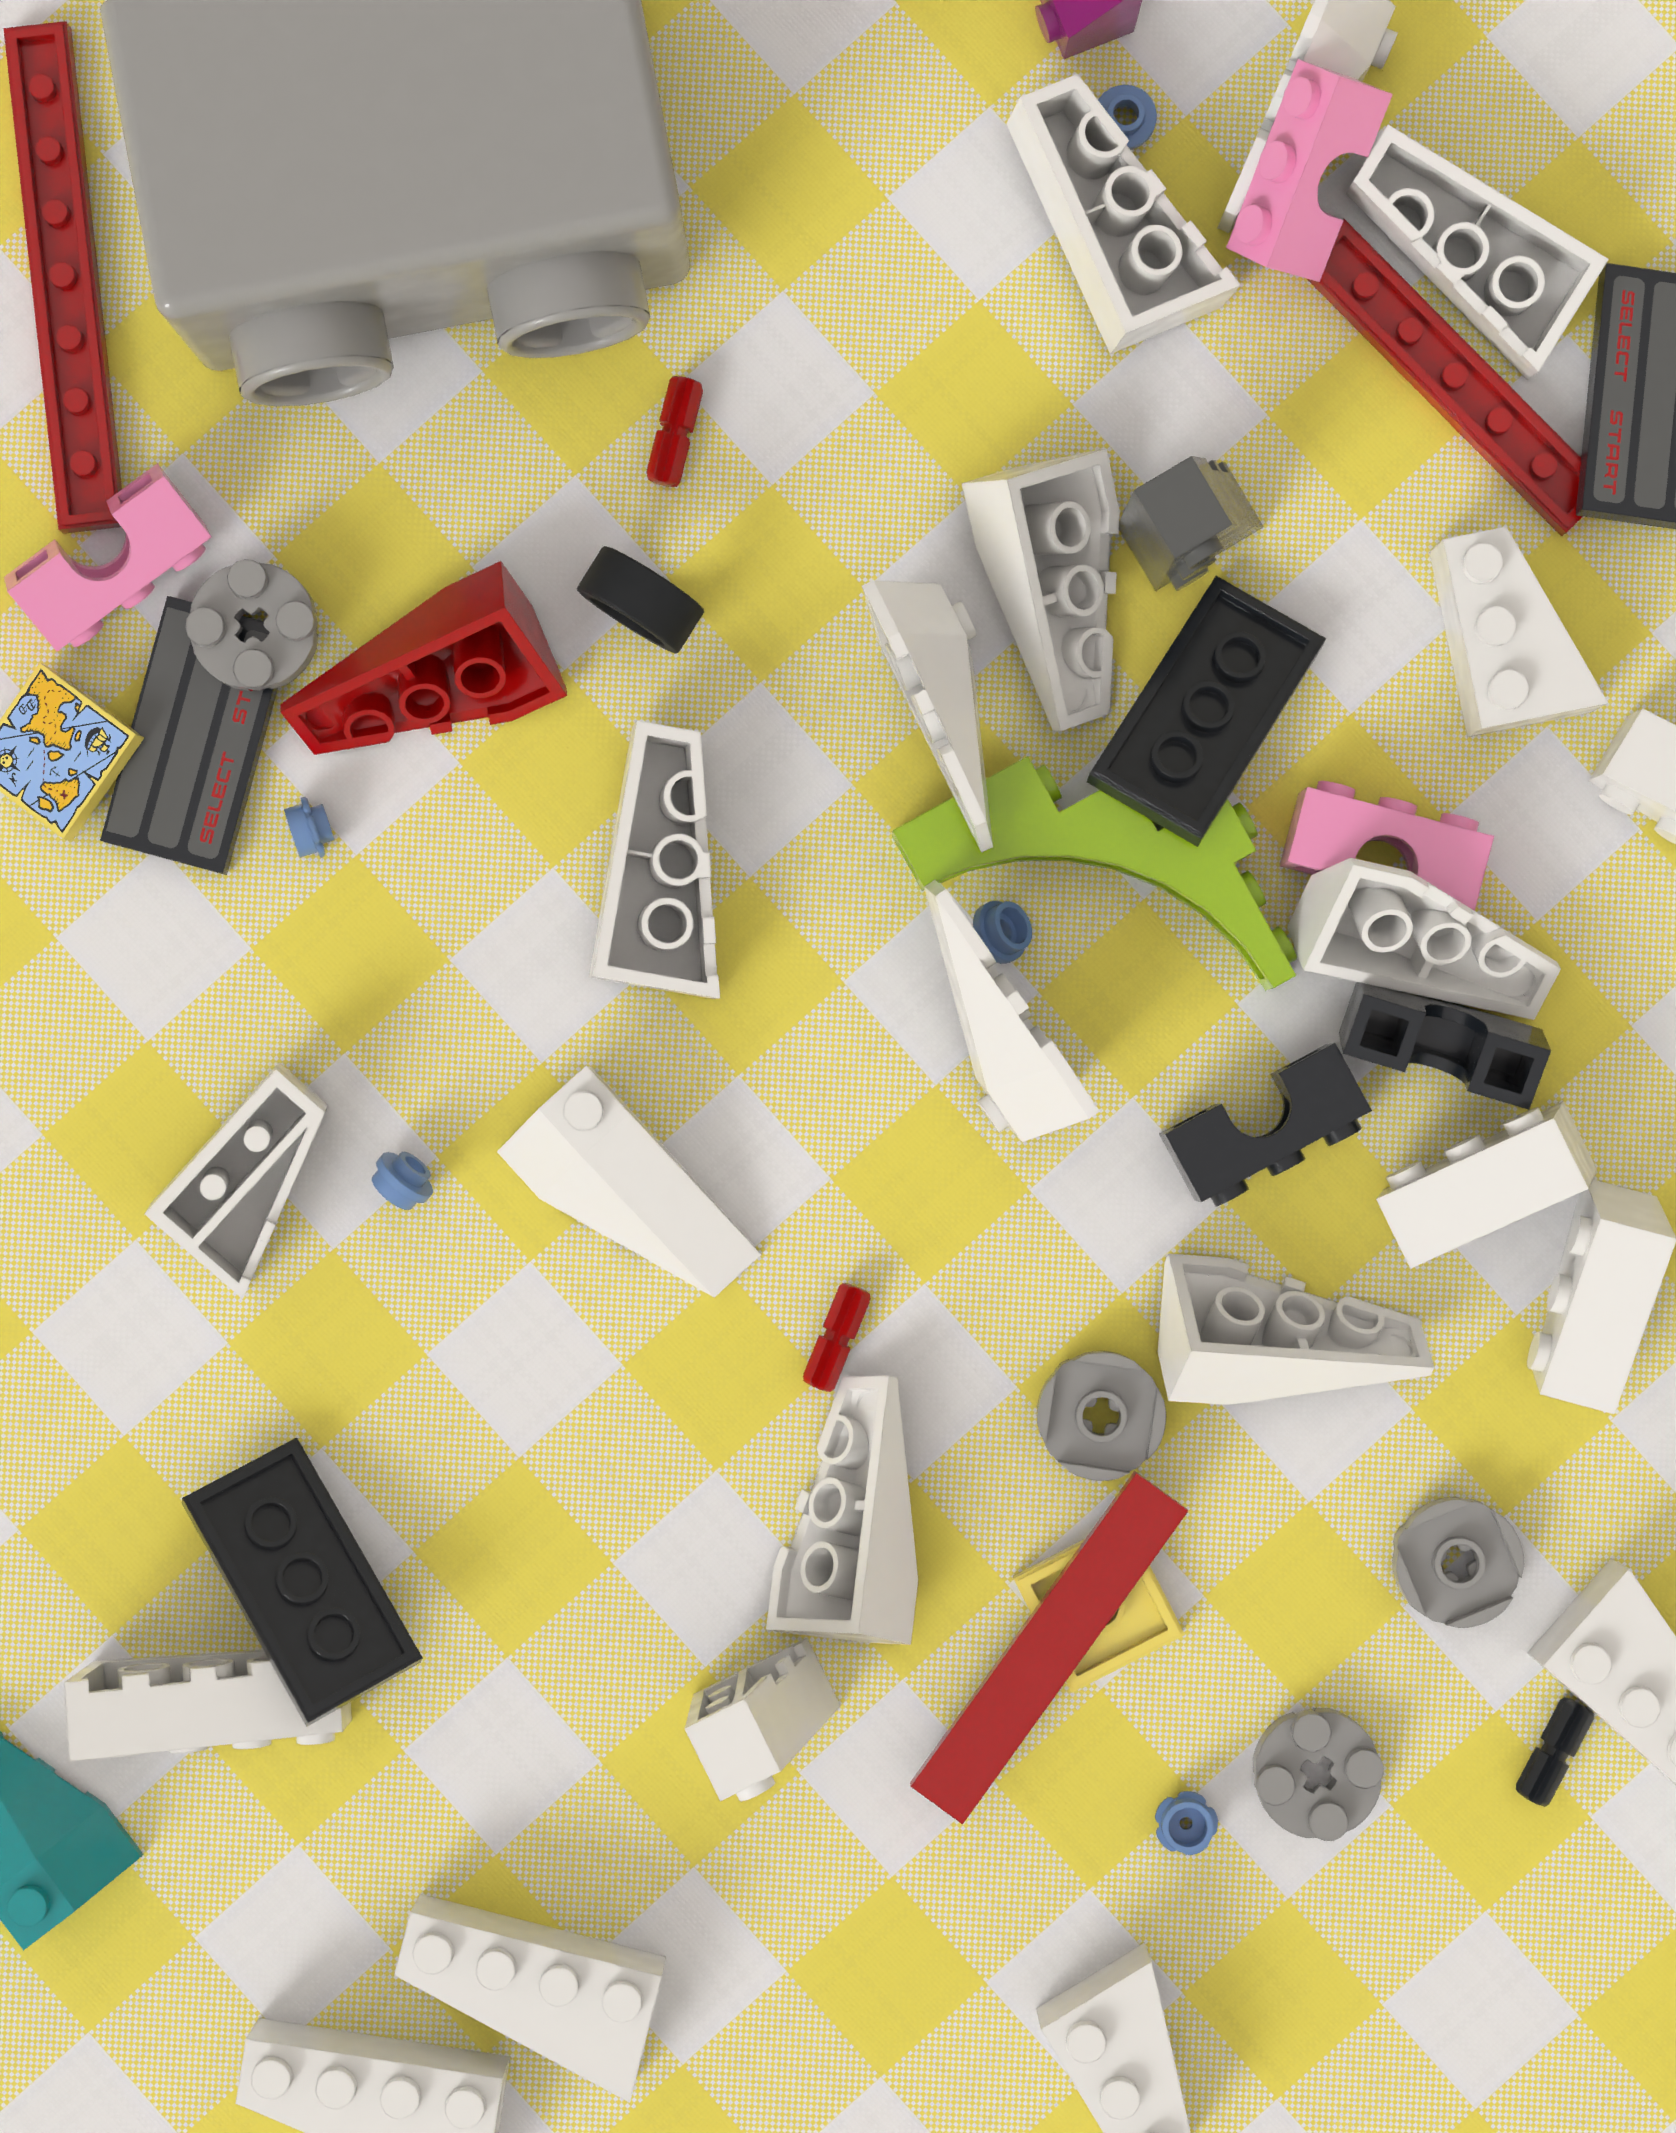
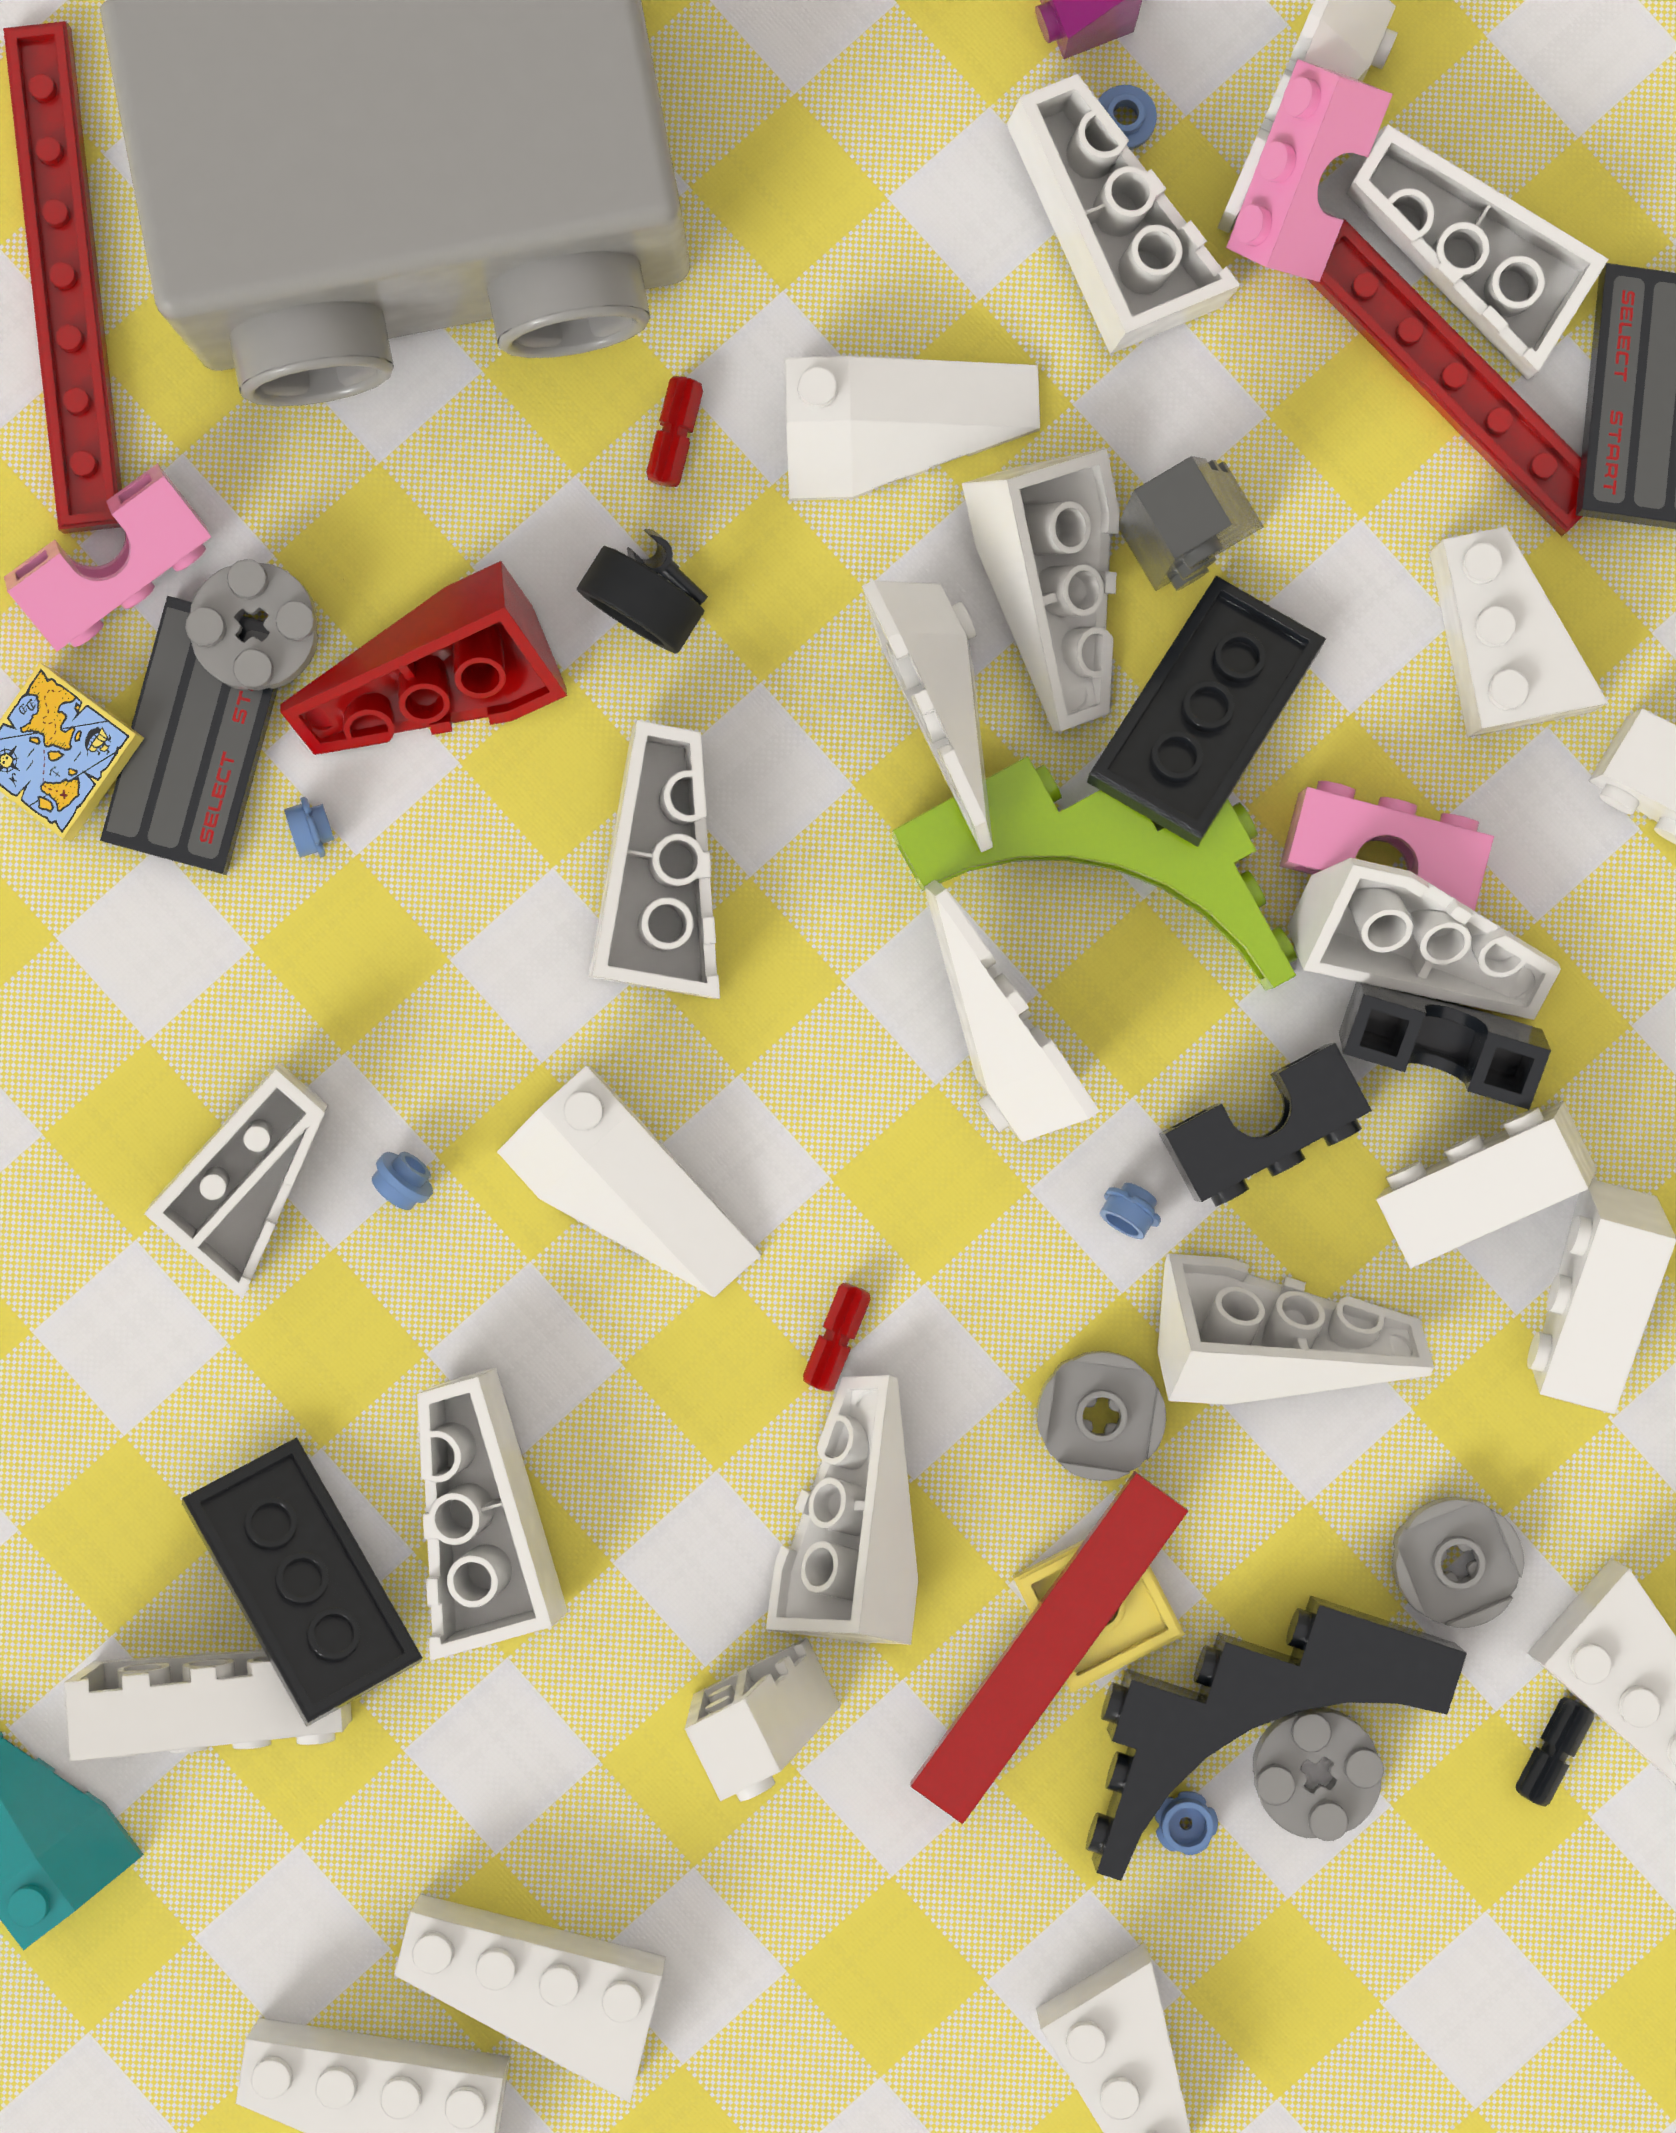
(481, 1521): none -> white wedge
(667, 568): none -> black hand
(889, 419): none -> white wedge
(1003, 929): medium blue plate -> none
(1130, 1210): none -> medium blue plate
(1172, 1730): none -> black arch

